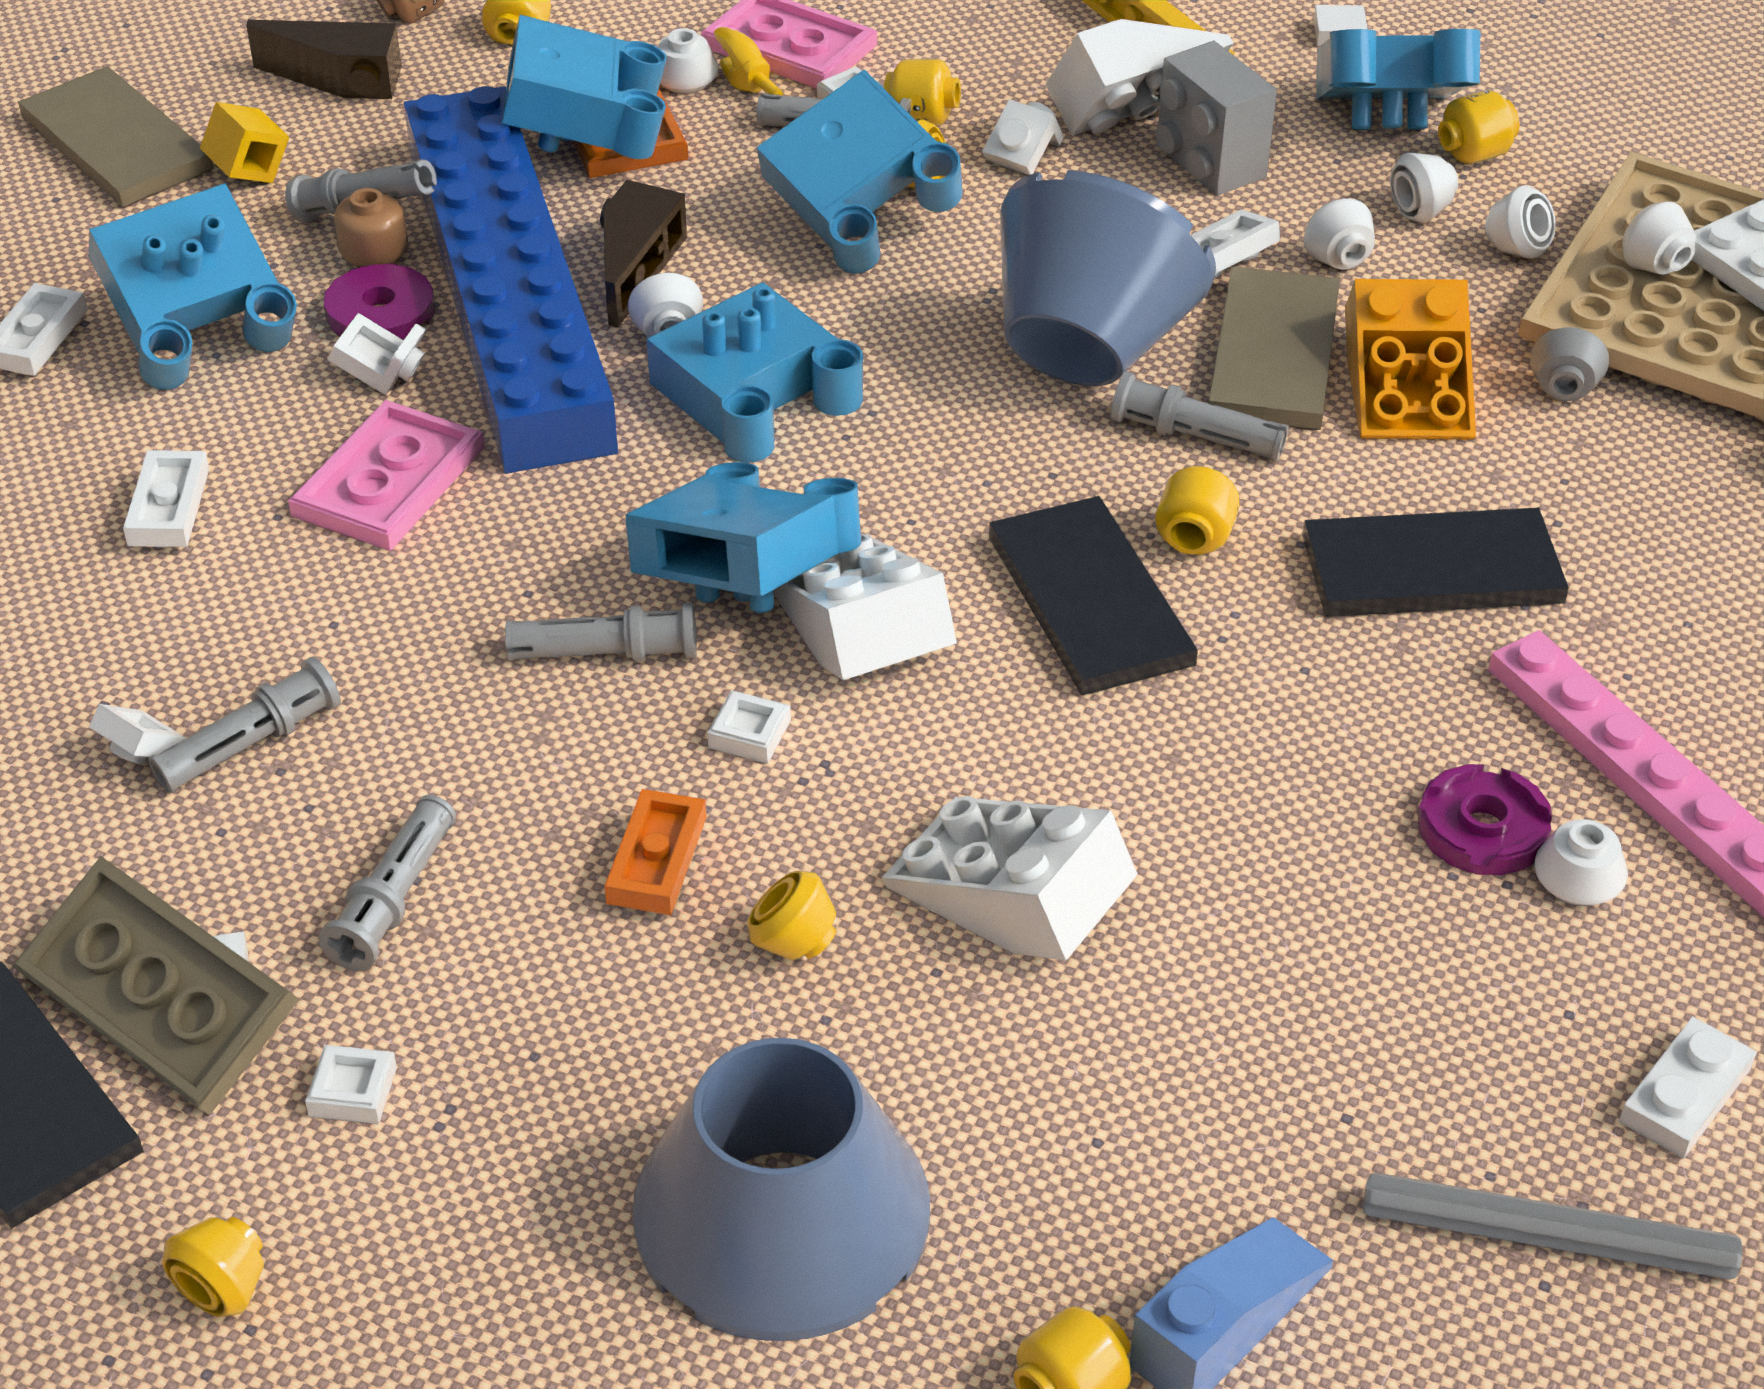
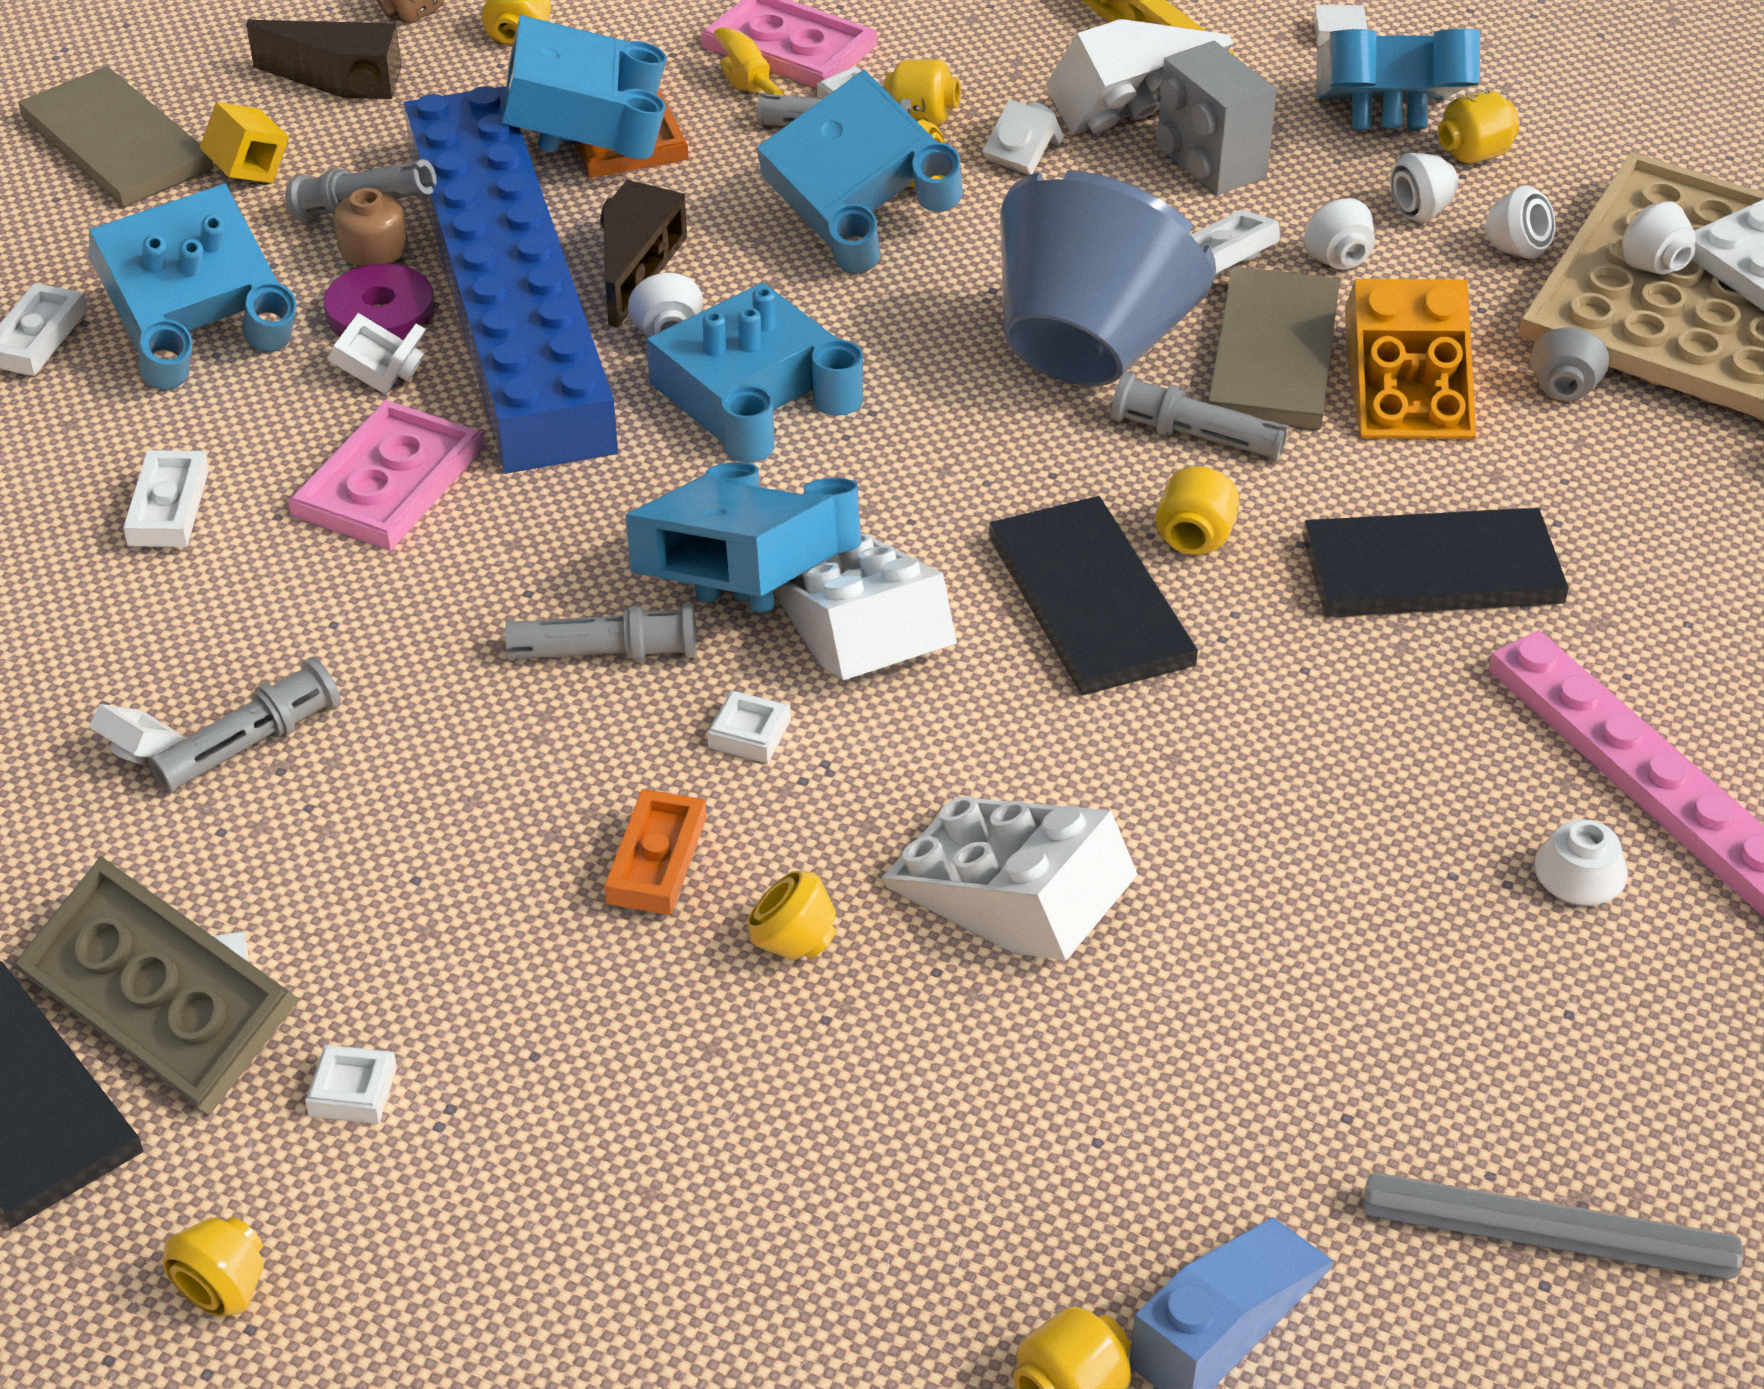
(378, 900): light grey pin -> none
(689, 62): white cone -> none
(781, 1246): sand blue cone -> none
(1478, 846): magenta tile -> none
(1687, 1087): white plate -> none

